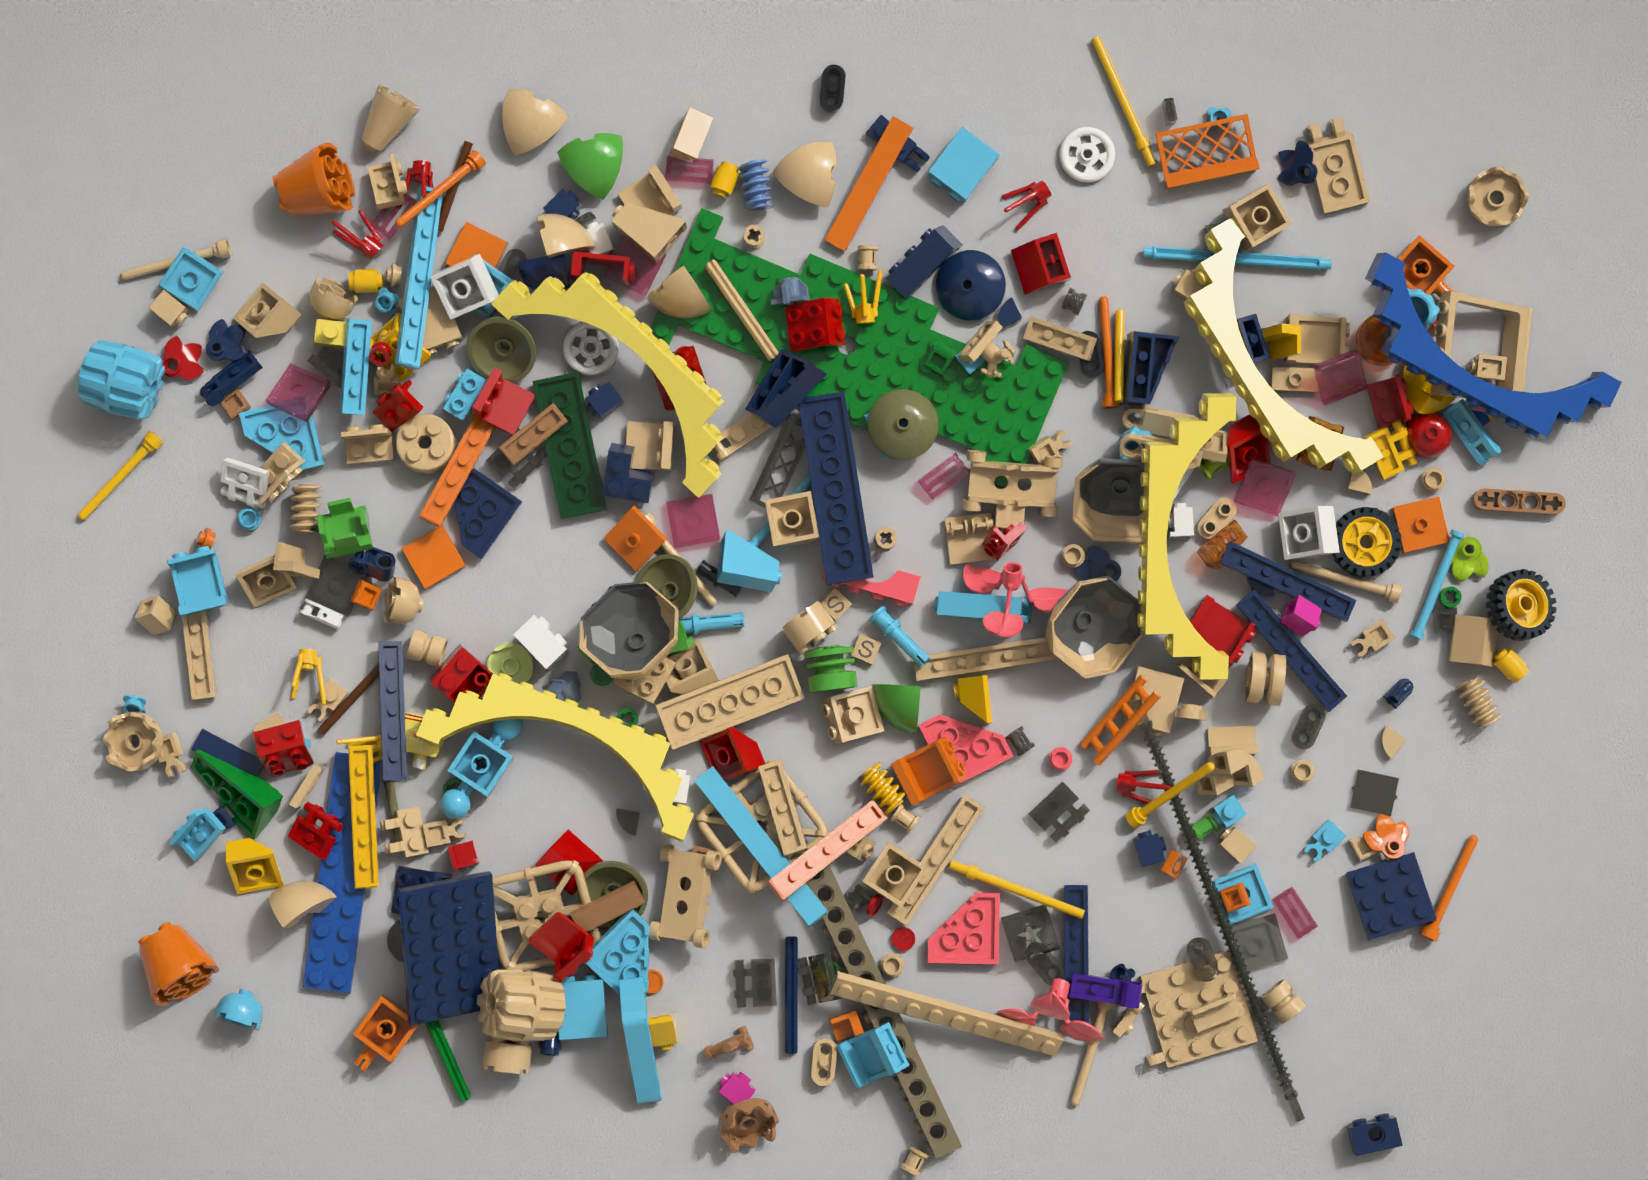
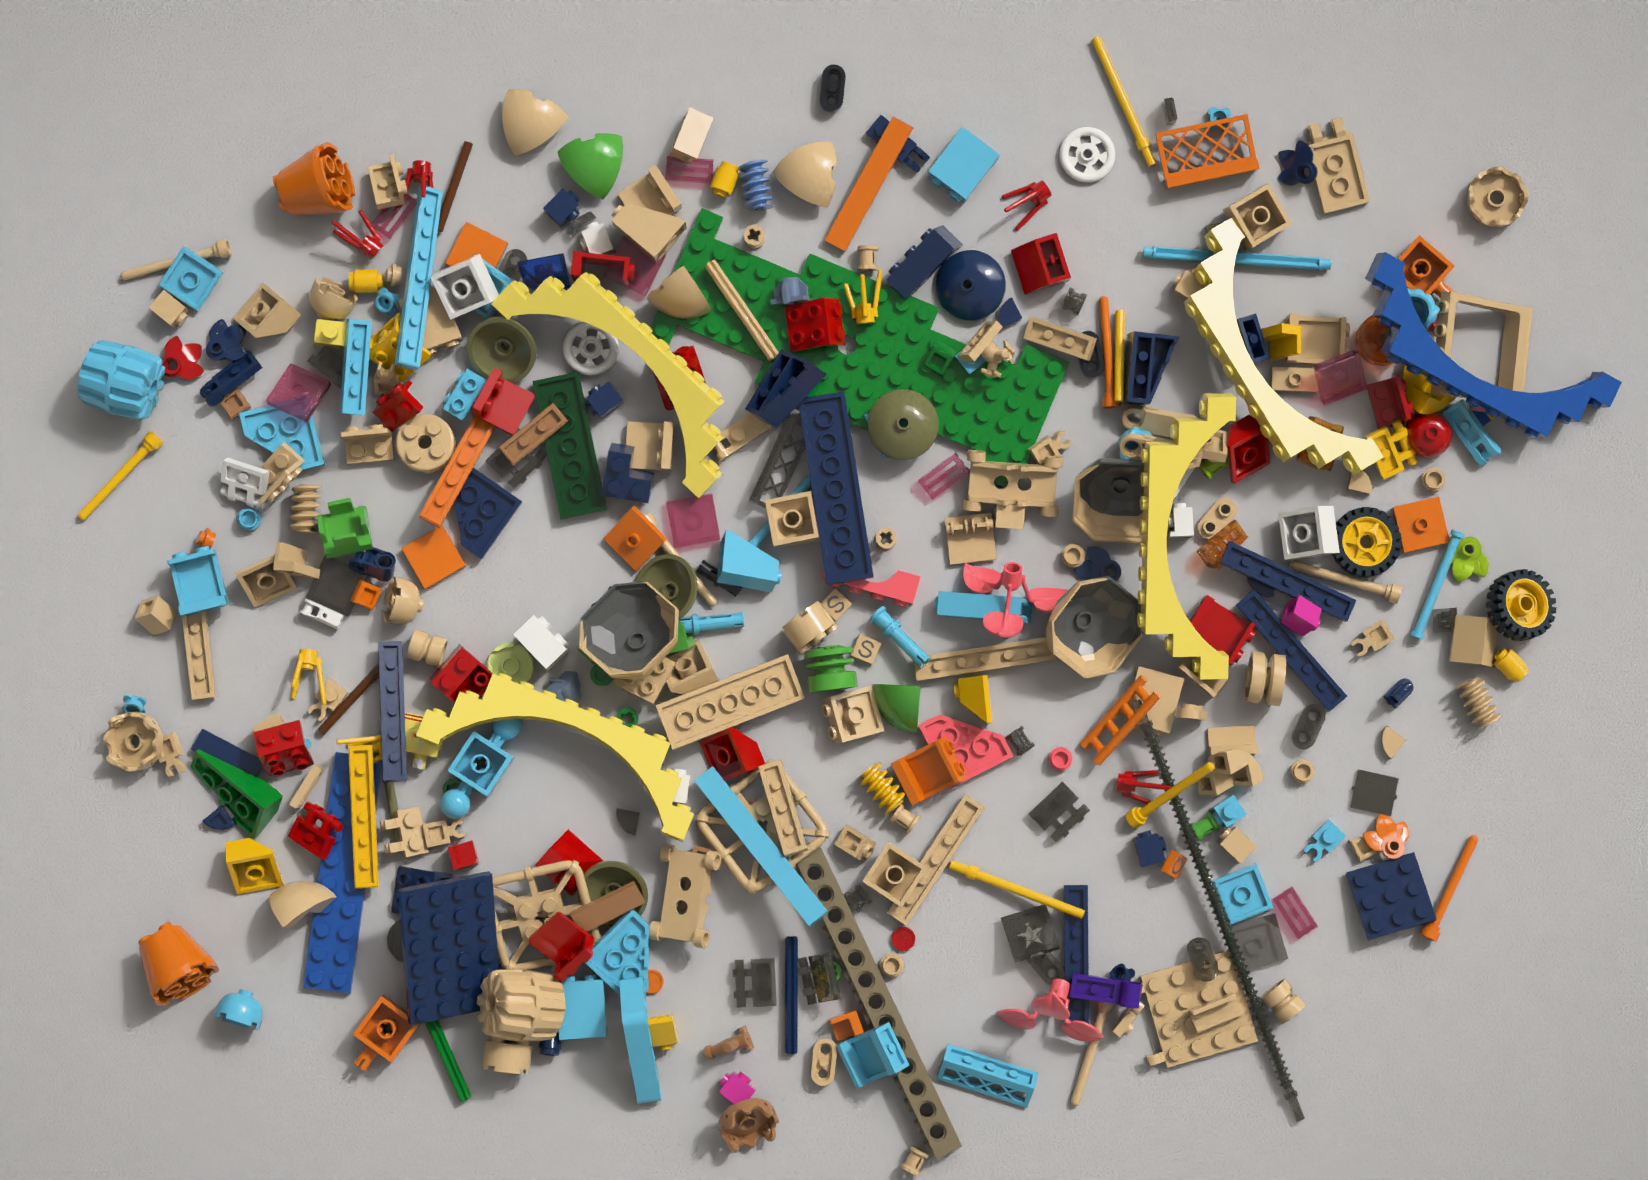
(198, 833): medium azure bracket -> none
(380, 347): red bush -> none
(386, 118): tan cone -> none
(473, 162): orange piece -> none
(563, 235): tan brick -> none
(826, 850): tile -> none
(874, 905): red piece -> none
(946, 1014): tan plate -> none
(969, 934): coral plate -> none
(989, 1072): none -> medium azure fence
(998, 543): red bracket -> none
(1234, 897): orange tile -> none
(1264, 486): clear pink tile -> none
(1388, 1137): dark blue brick -> none
(1442, 597): green bush -> none
(1488, 367): tan bracket -> none
(1518, 504): medium nougat beam -> none

